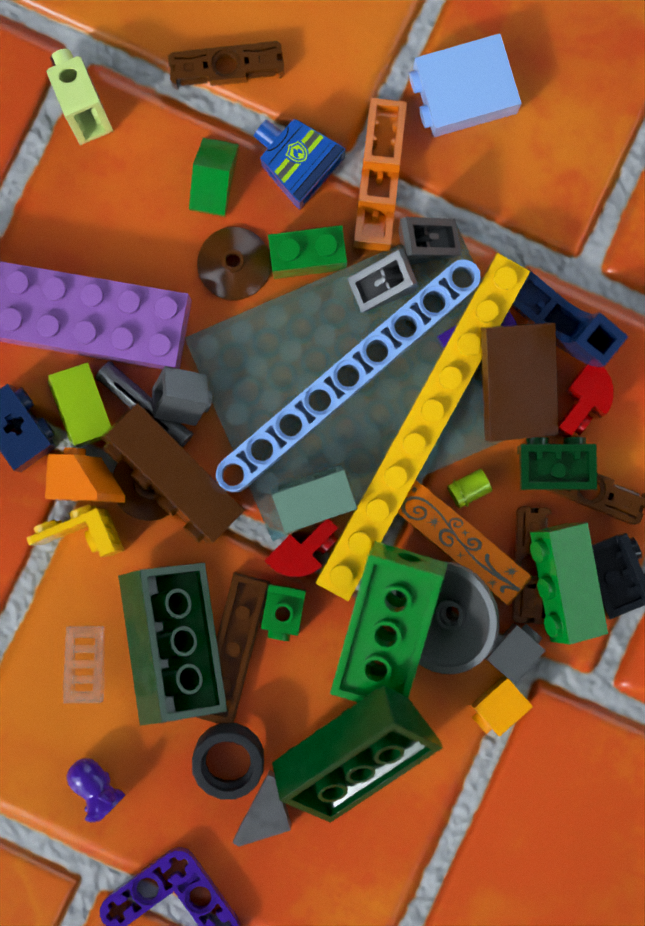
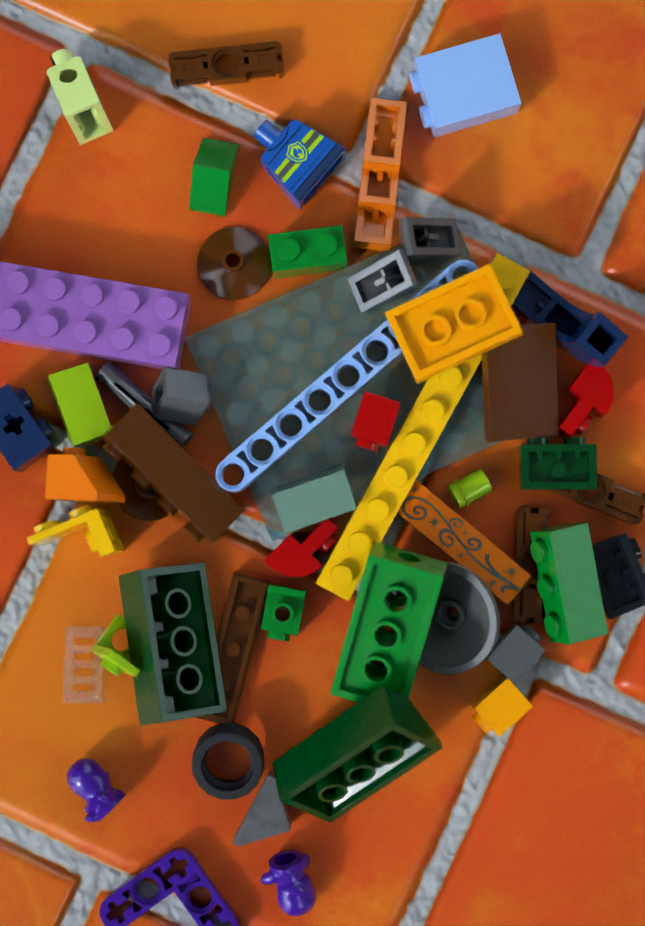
(112, 659): none -> lime bracket
(294, 886): none -> dark purple animal
(374, 421): none -> red brick
(453, 323): none -> light orange plate

